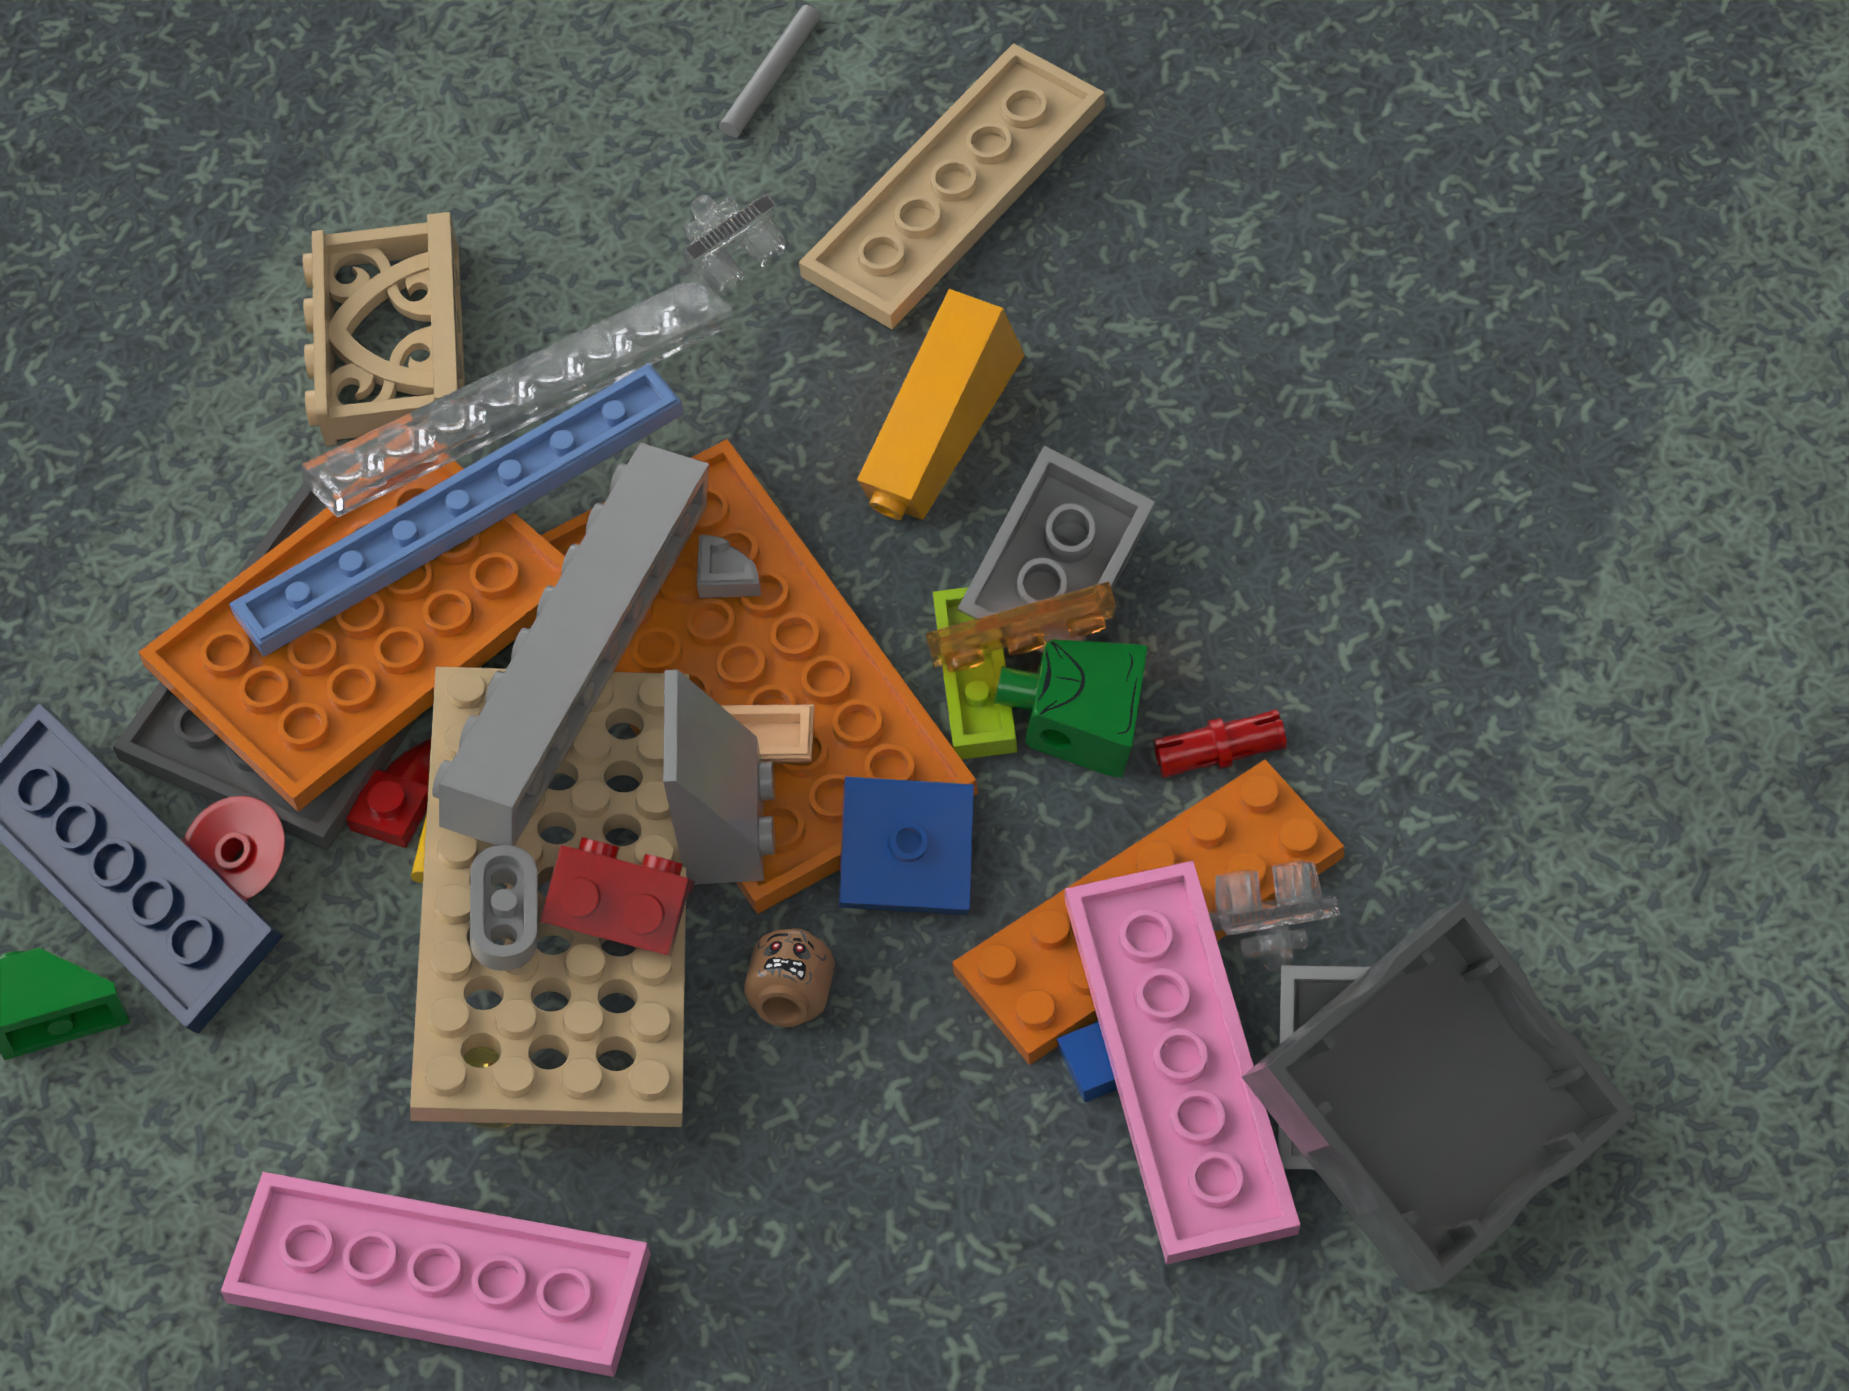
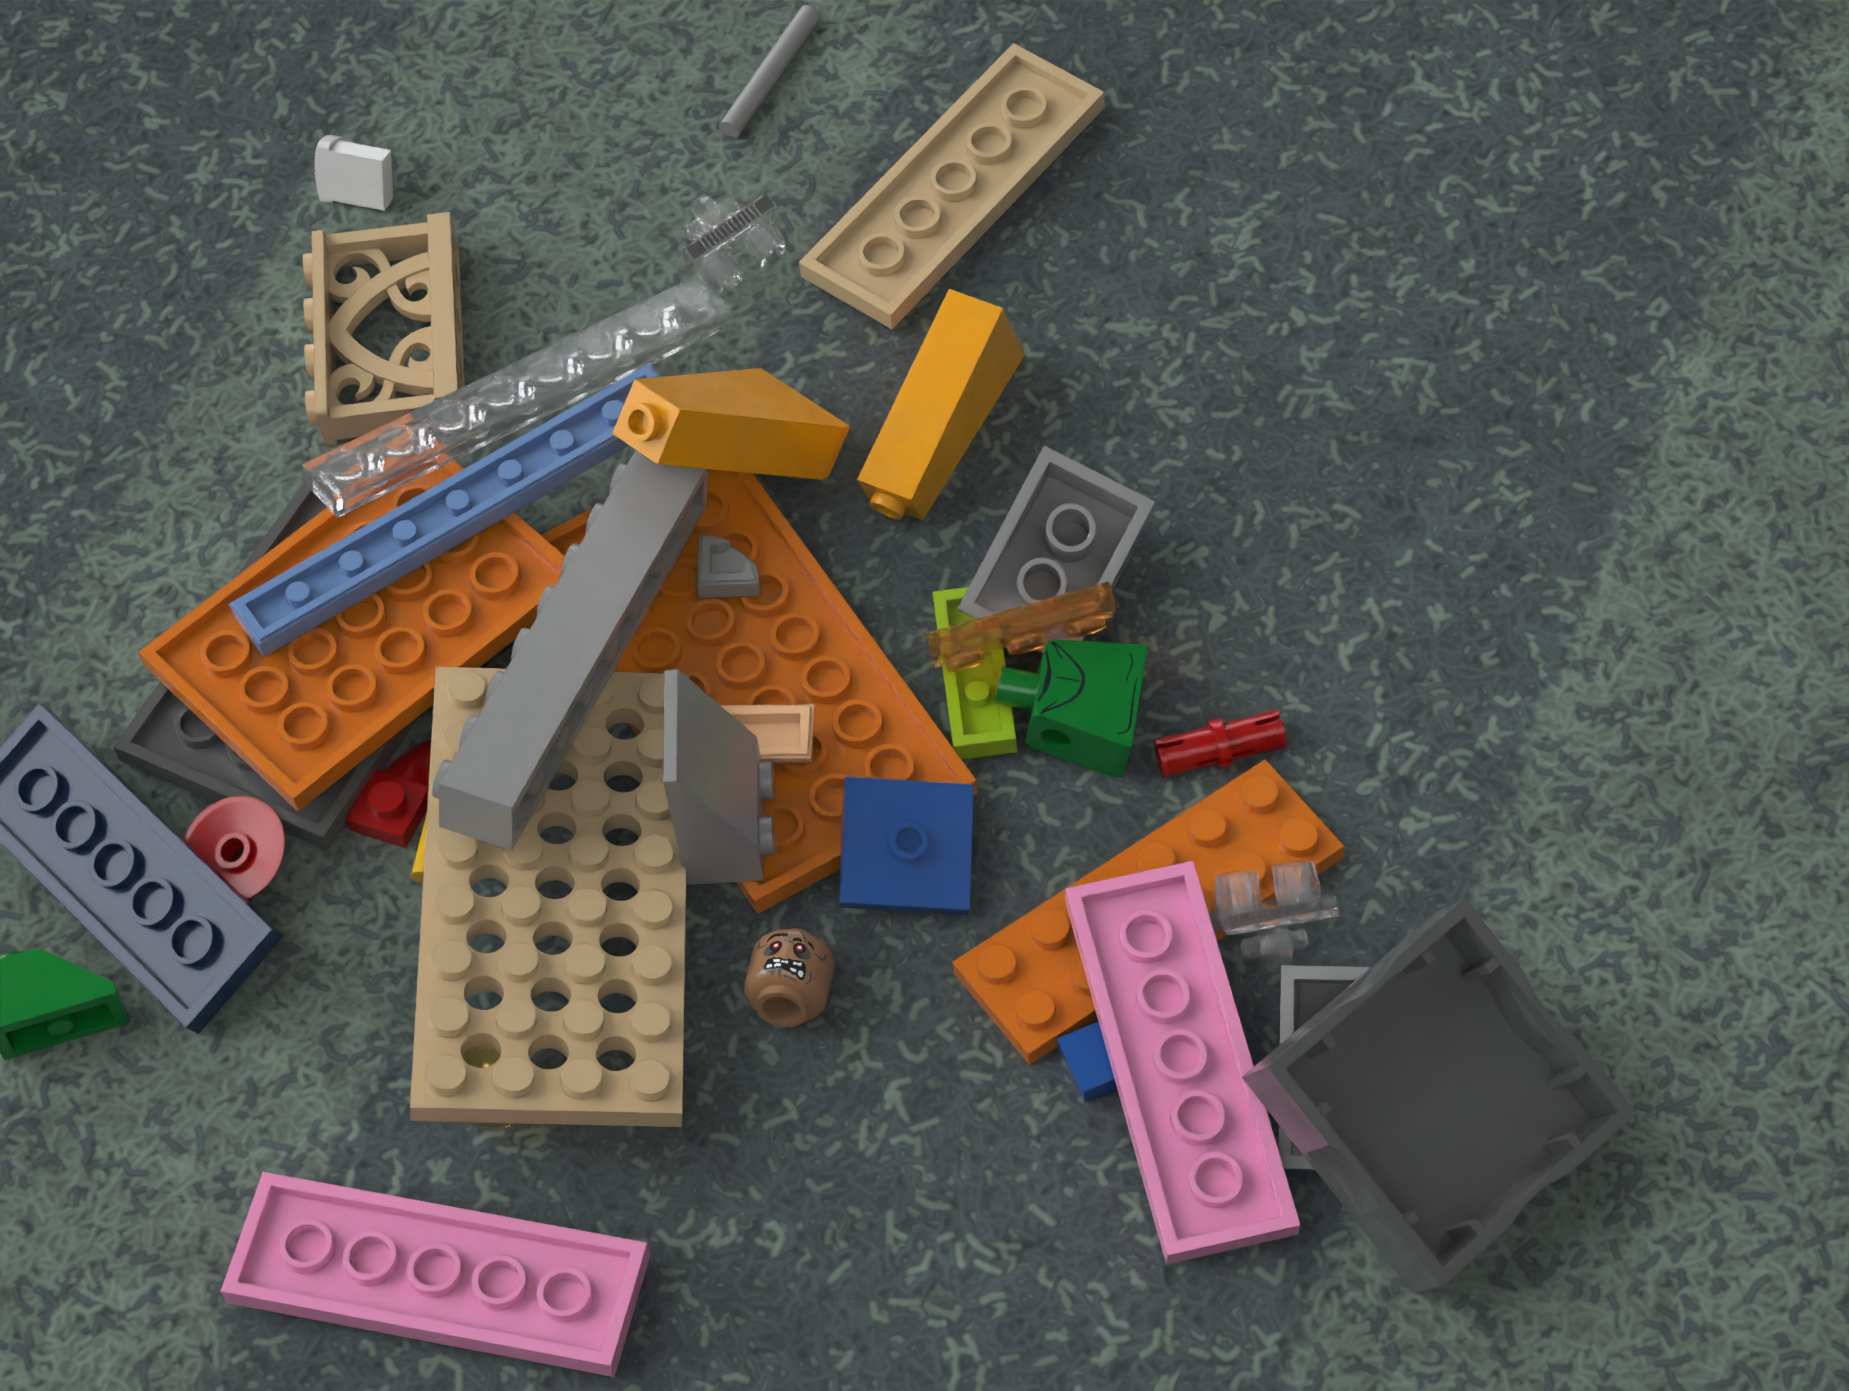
(353, 173): none -> white tile
(503, 911): light grey plate -> none
(617, 898): red bracket -> none
(731, 424): none -> light orange slope

